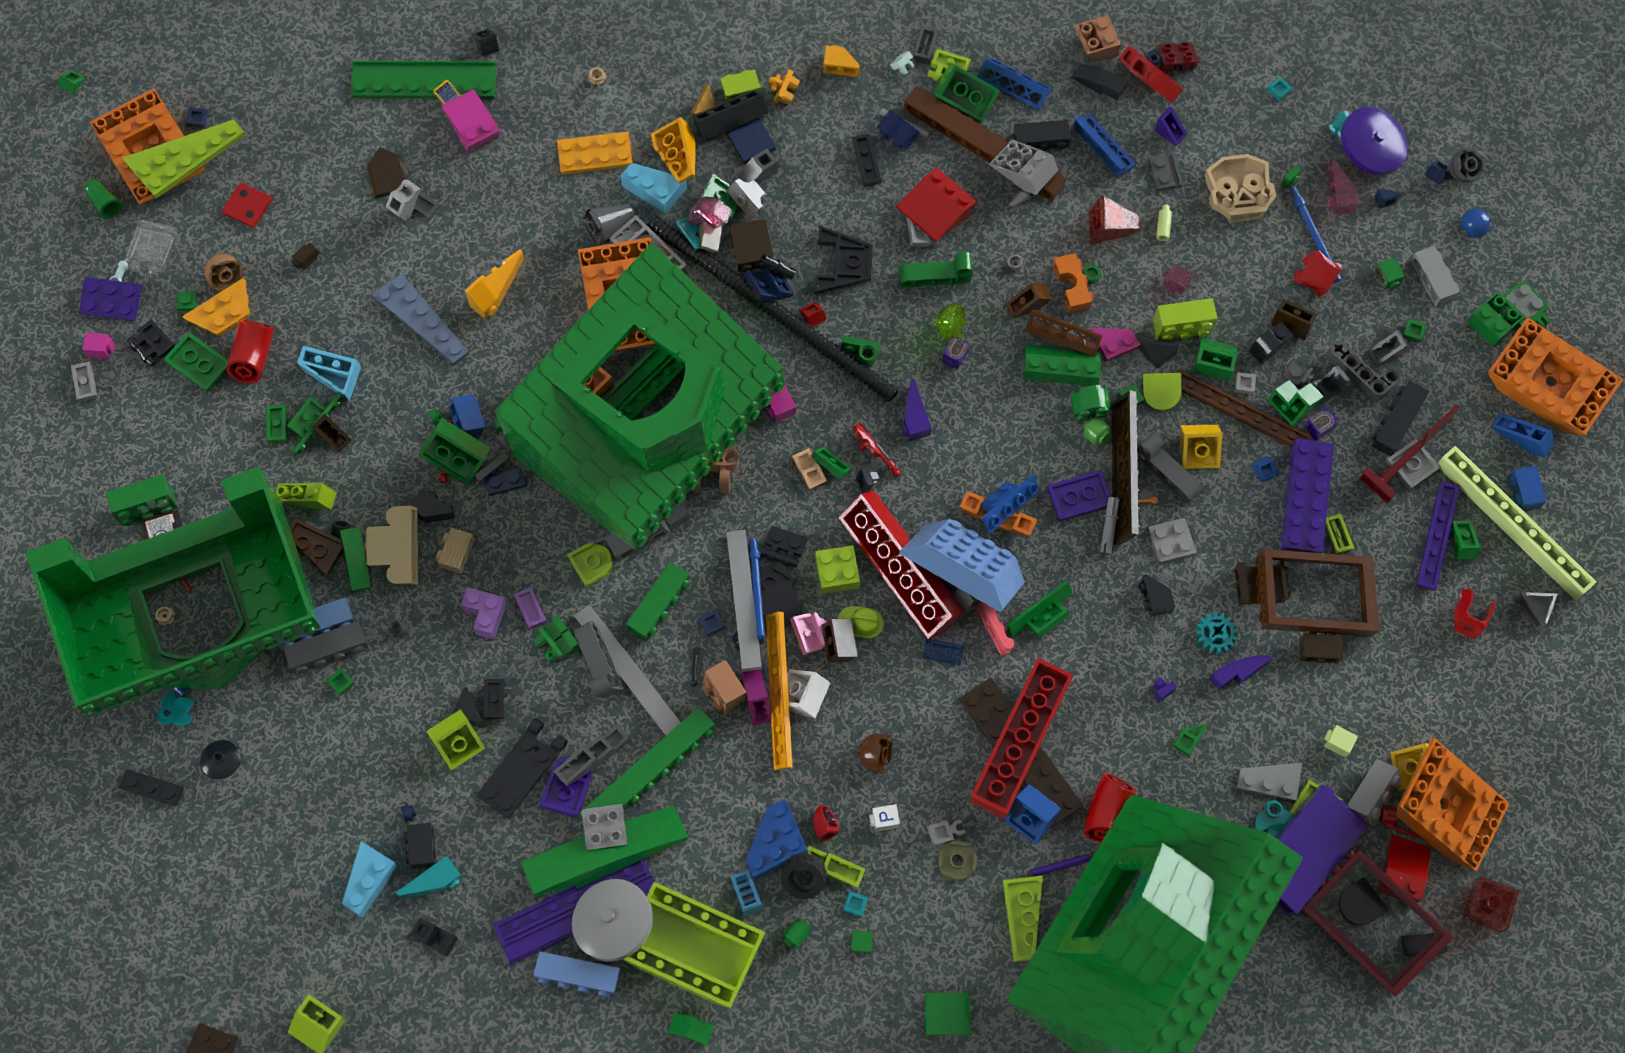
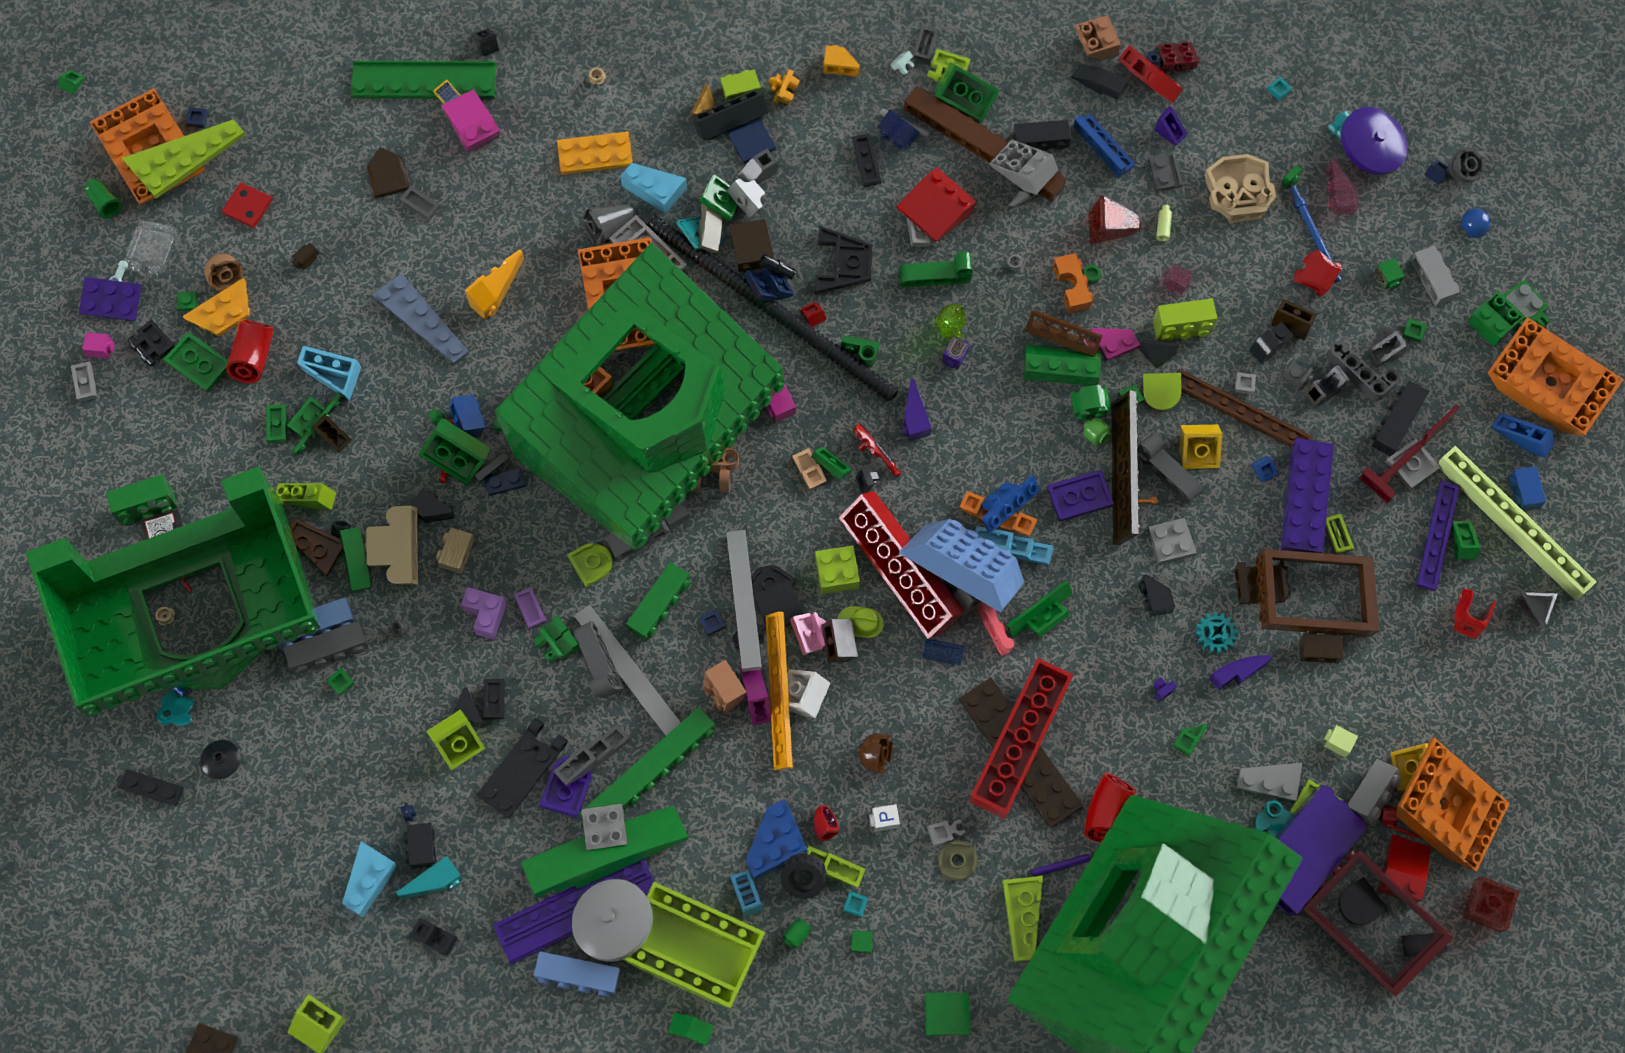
(403, 199): light grey brick -> none
(677, 148): light orange wedge -> none
(696, 651): black hinge -> none
(709, 210): clear pink brick -> none
(754, 558): blue bar -> none
(784, 541): black plate -> none
(1016, 76): blue fence -> none
(1020, 547): none -> medium azure slope
(1029, 299): reddish brown slope -> none
(1032, 814): blue slope -> none
(1109, 525): light grey axle -> none
(1215, 359): green slope -> none
(1294, 403): green brick -> none
(1321, 424): brick -> none
(1386, 197): dark blue slope -> none

